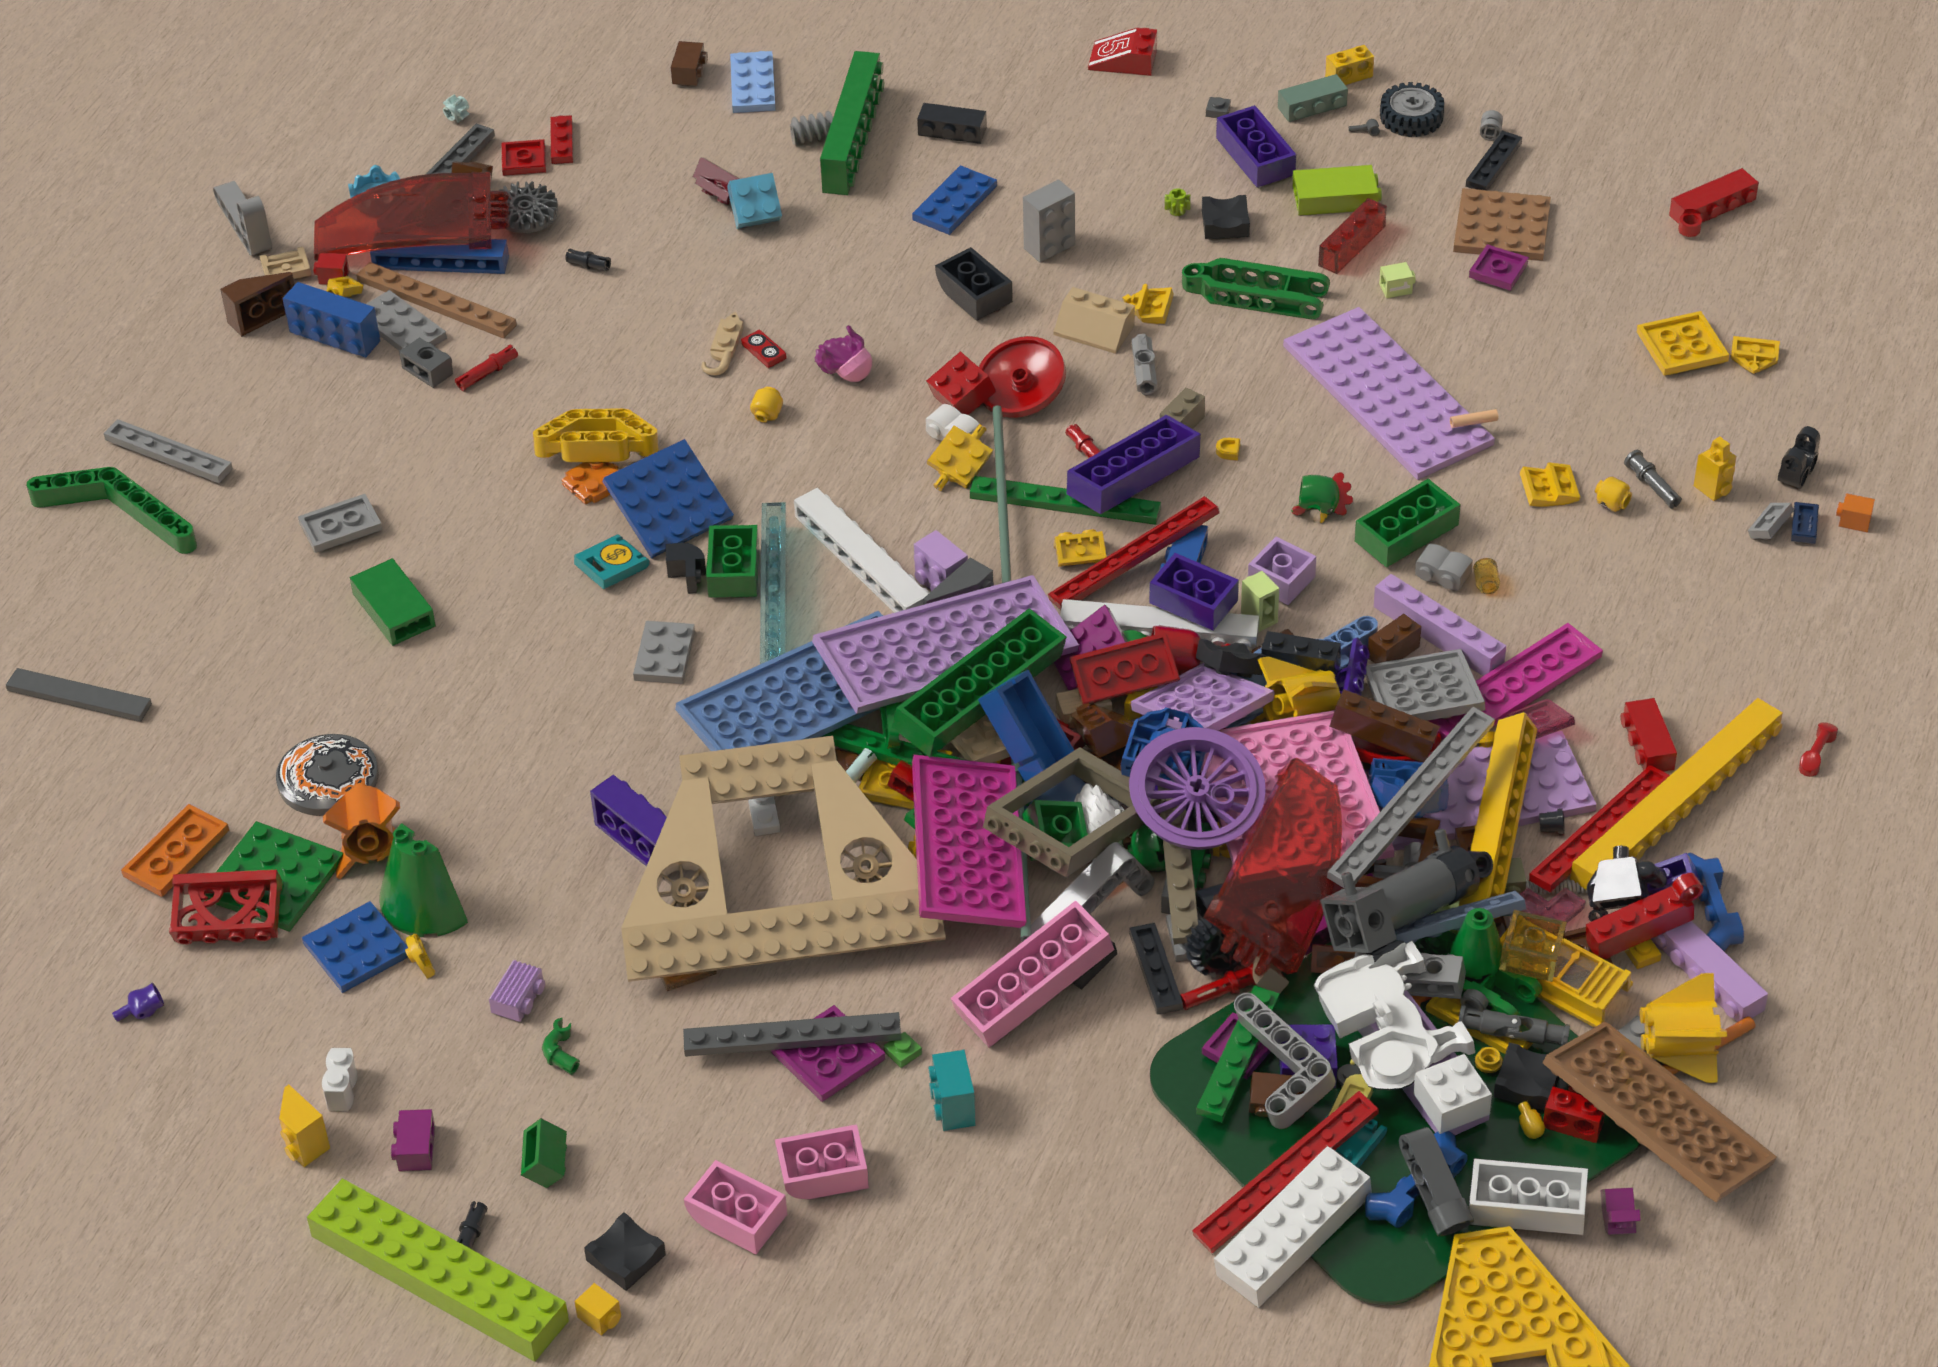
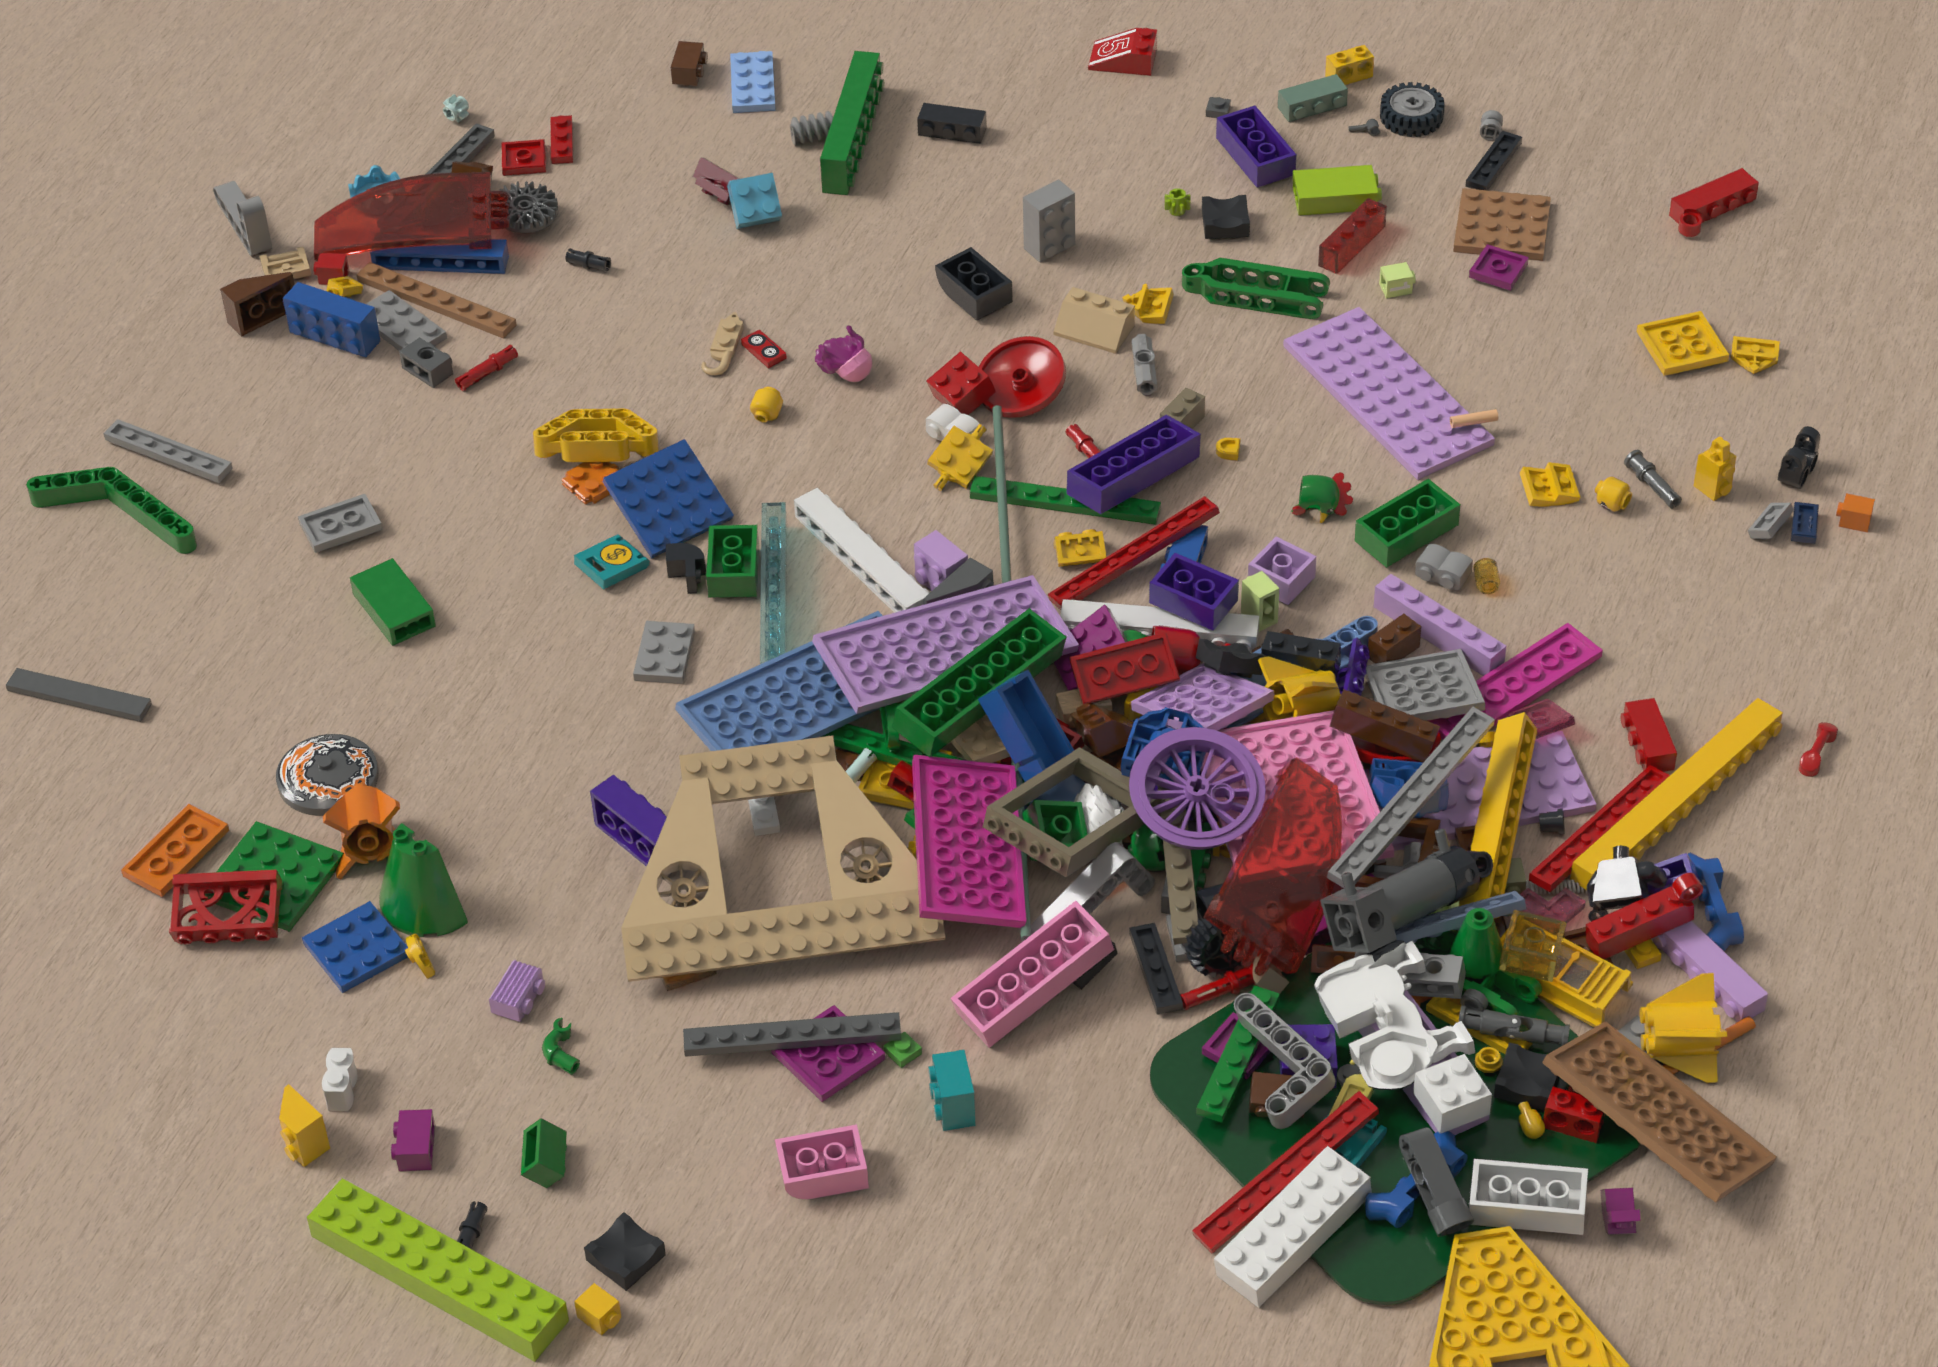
(141, 1003): dark purple piece -> none
(736, 1206): bright pink brick -> none
(954, 200): blue plate -> none

